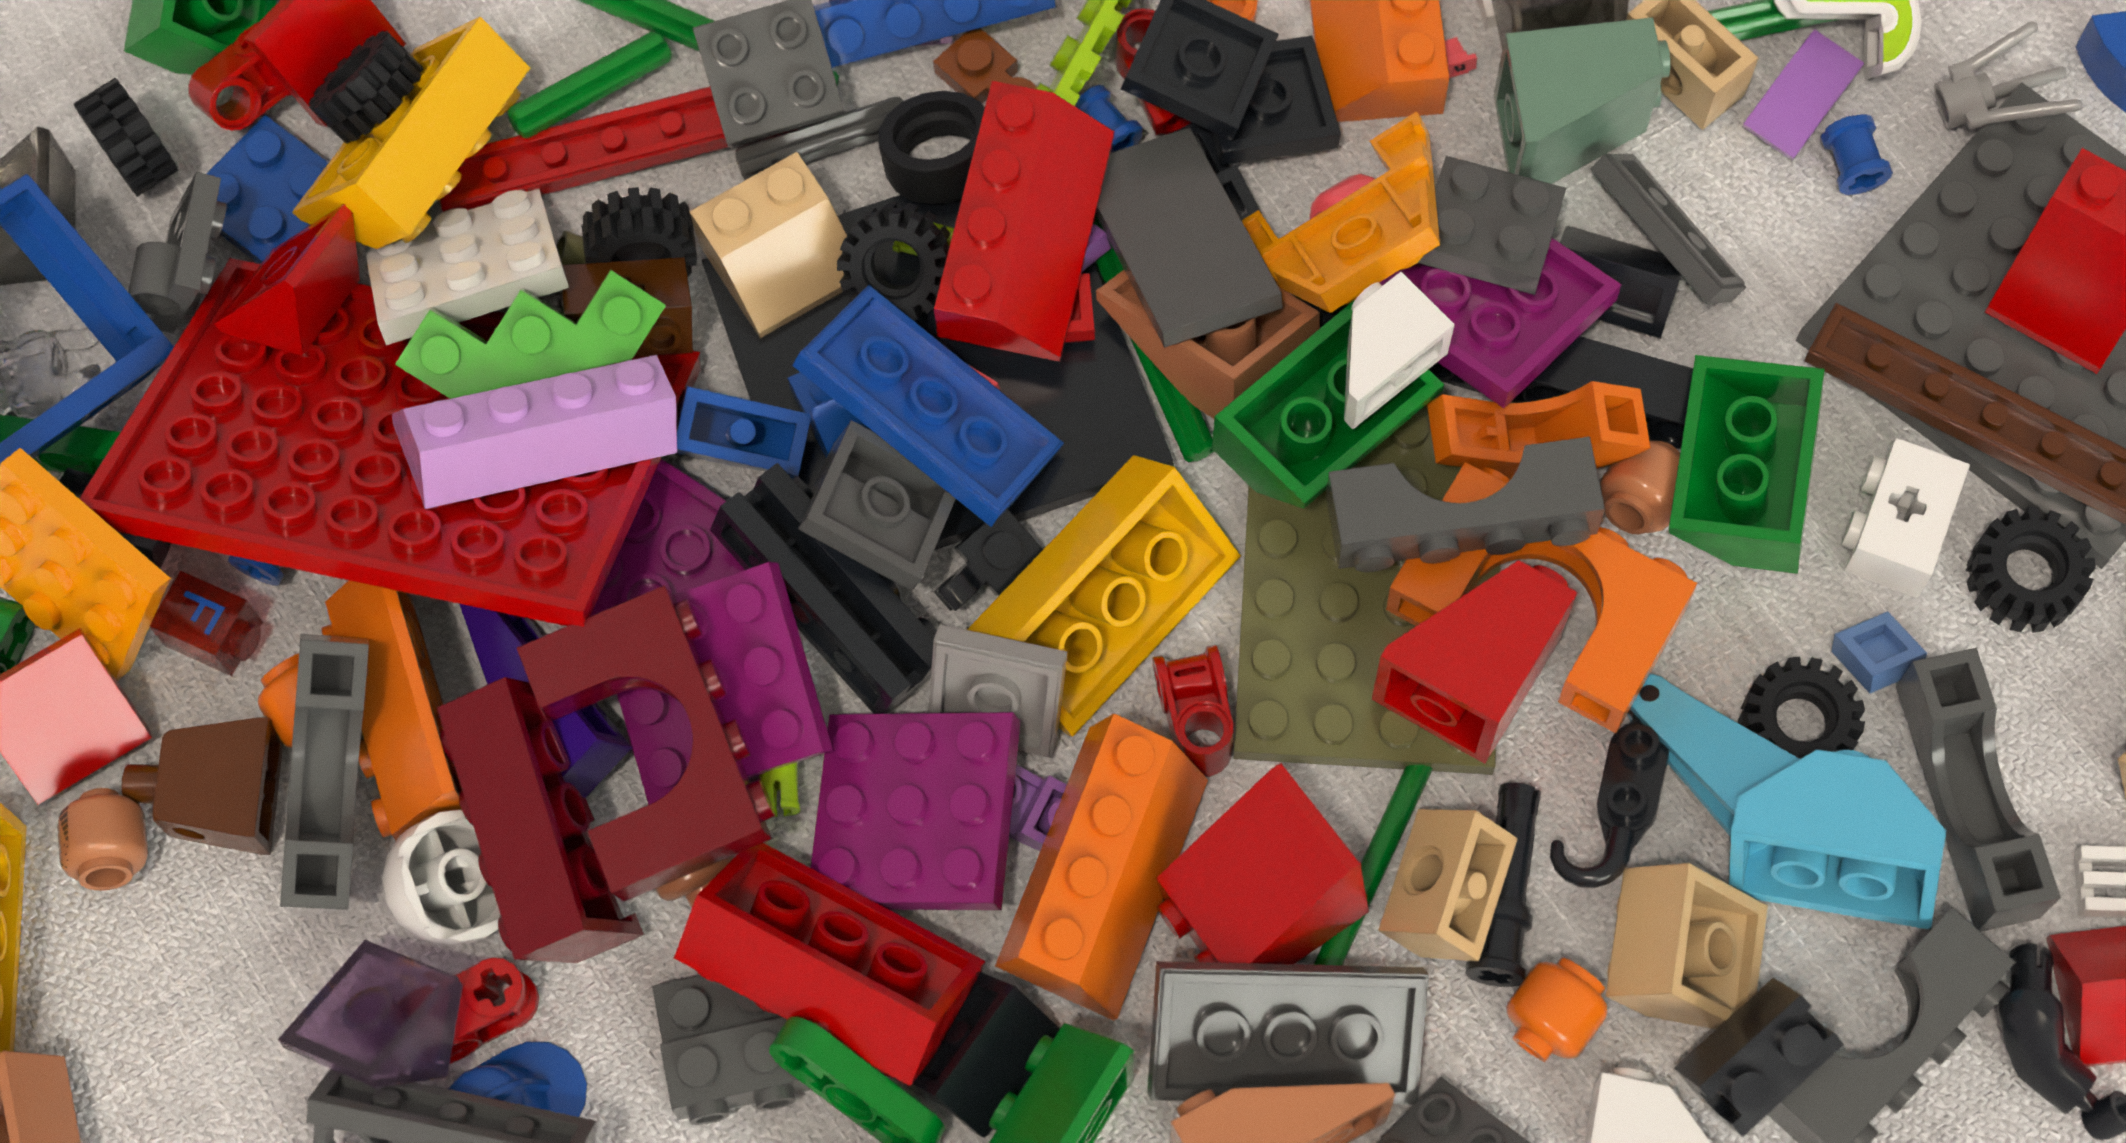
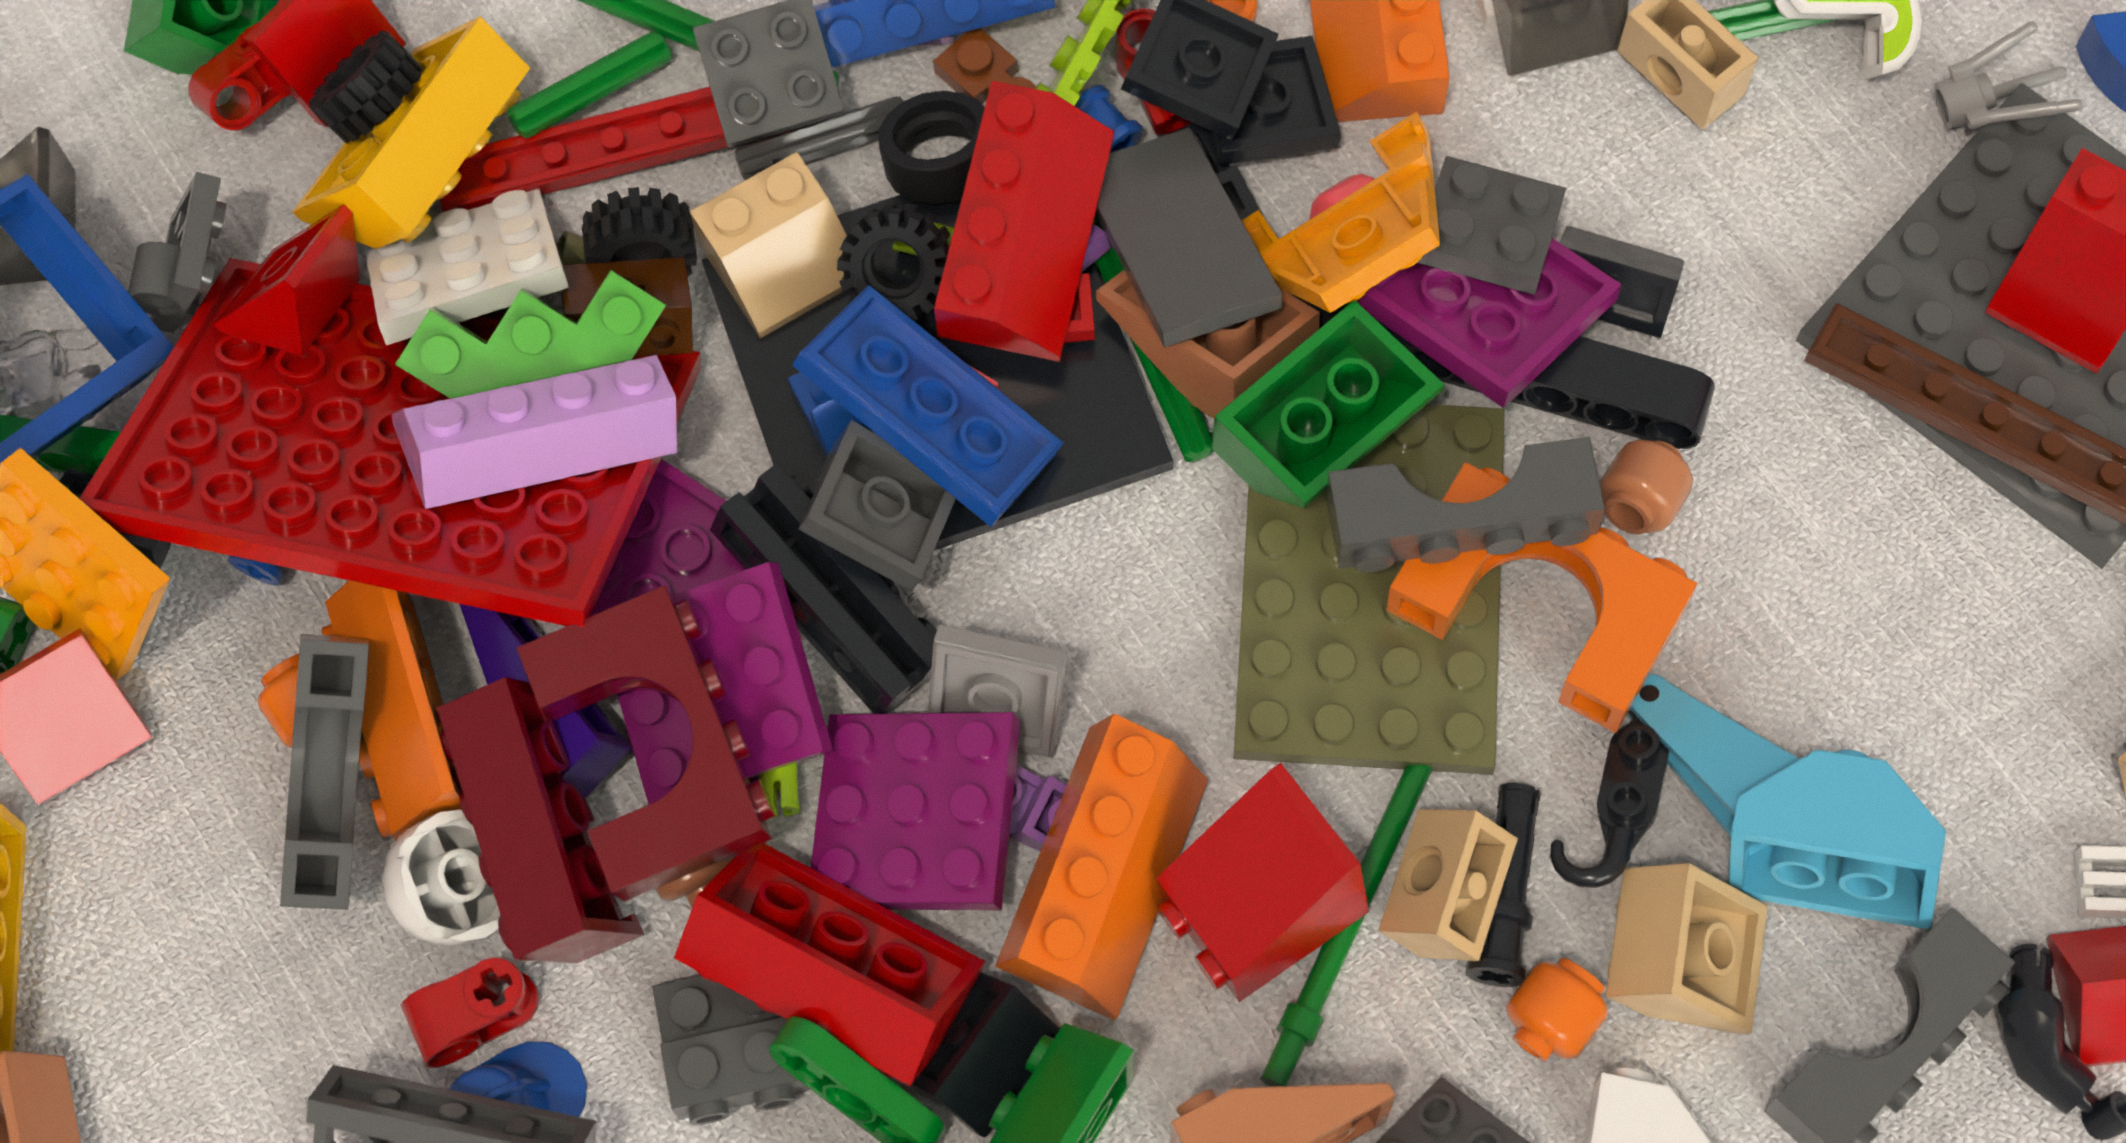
(102, 839): nougat head -> none
(126, 137): black tyre -> none
(207, 624): clear red brick -> none
(214, 784): reddish brown torso -> none
(262, 185): blue plate -> none
(380, 1019): clear purple slope -> none
(740, 431): blue slope -> none
(991, 557): black plate -> none
(1114, 582): yellow slope -> none
(1196, 699): red piece -> none
(1285, 1027): dark grey tile -> none
(1390, 344): white slope -> none
(1458, 60): coral piece -> none
(1476, 658): red slope -> none
(1496, 436): orange arch -> none
(1576, 93): sand green slope -> none
(1669, 228): dark grey tile -> none
(1747, 461): green slope -> none
(1758, 1056): black brick -> none
(1803, 94): medium lavender slope -> none
(1810, 684): black tyre -> none
(1856, 154): blue bush -> none
(1877, 651): medium blue plate -> none
(1896, 550): white brick -> none
(1954, 734): dark grey arch -> none
(2051, 542): black tyre -> none

